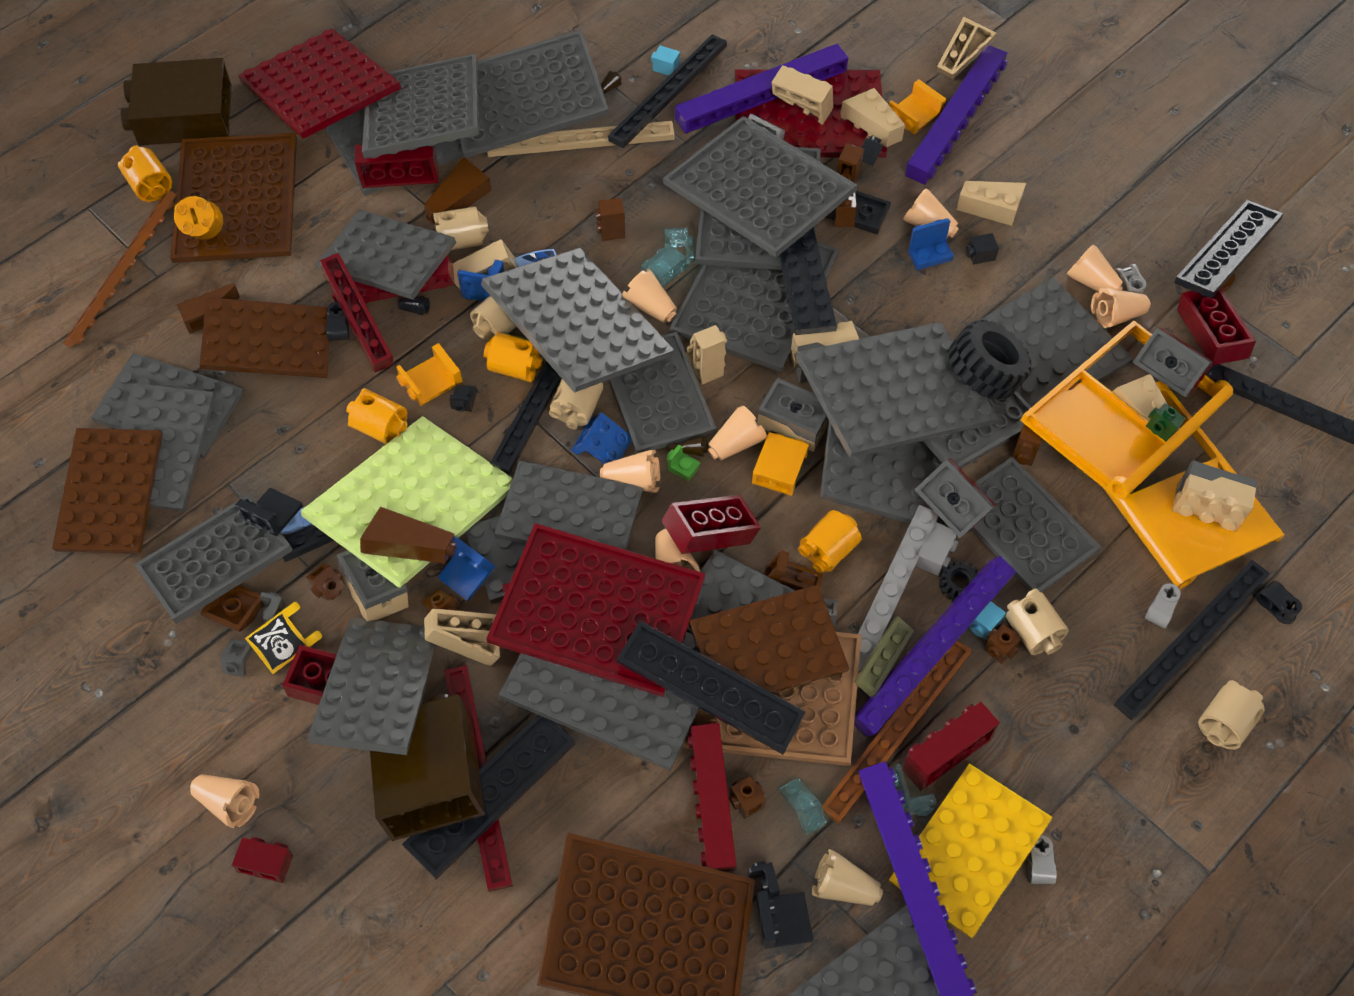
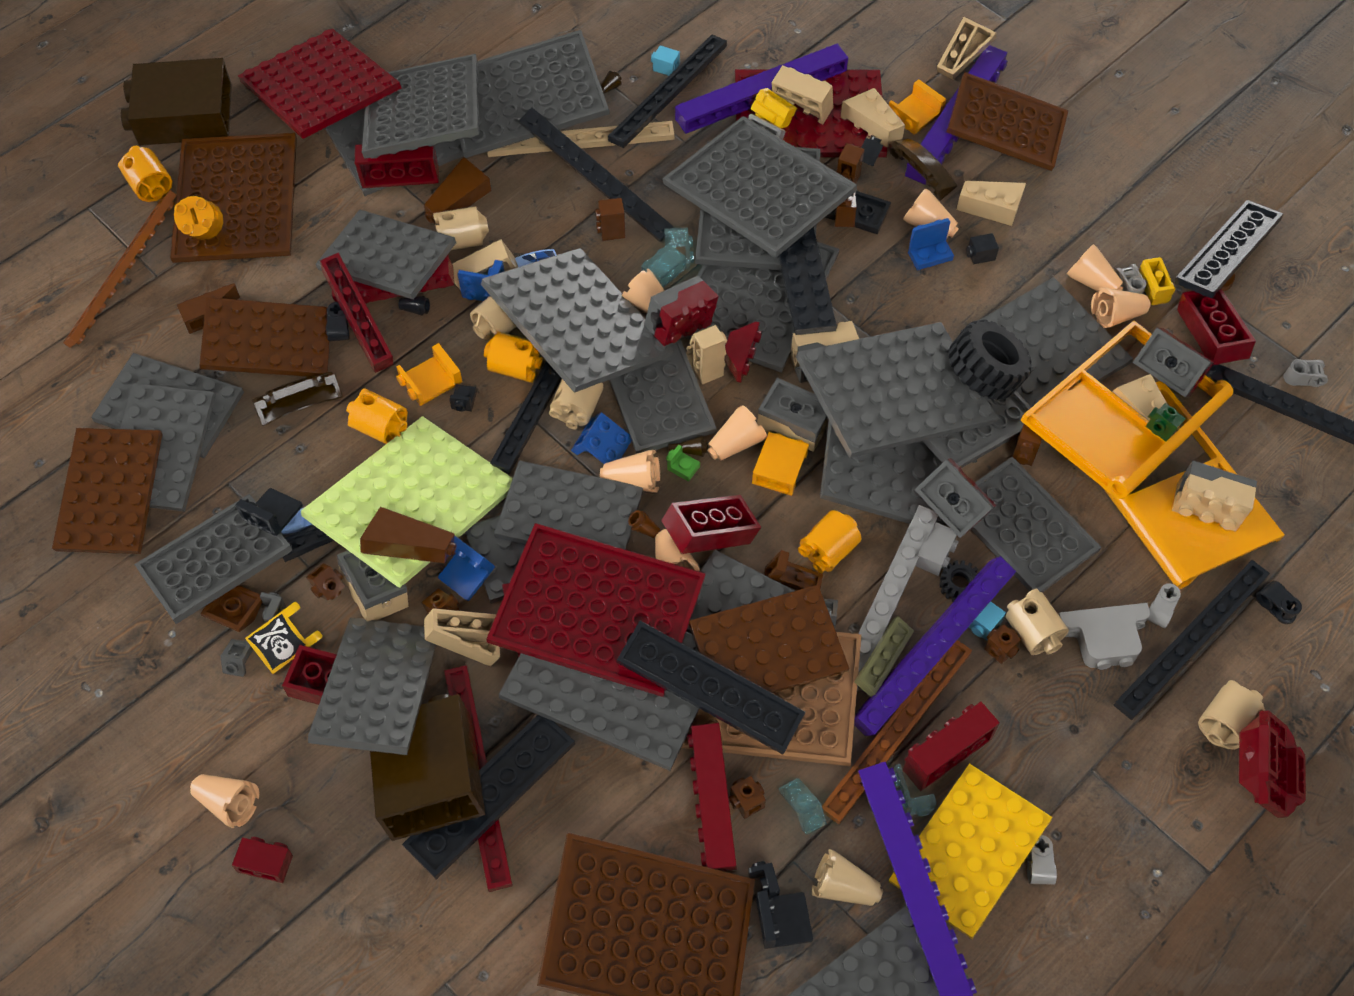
(296, 396): none -> dark brown windscreen
(595, 173): none -> black plate
(643, 524): none -> reddish brown cone
(681, 310): none -> dark red piece
(741, 349): none -> dark red slope
(773, 108): none -> yellow brick
(925, 165): none -> dark brown windscreen
(1007, 121): none -> reddish brown plate
(1107, 634): none -> light grey brick
(1158, 281): none -> yellow brick
(1272, 765): none -> dark red piece
(1305, 372): none -> light grey piece

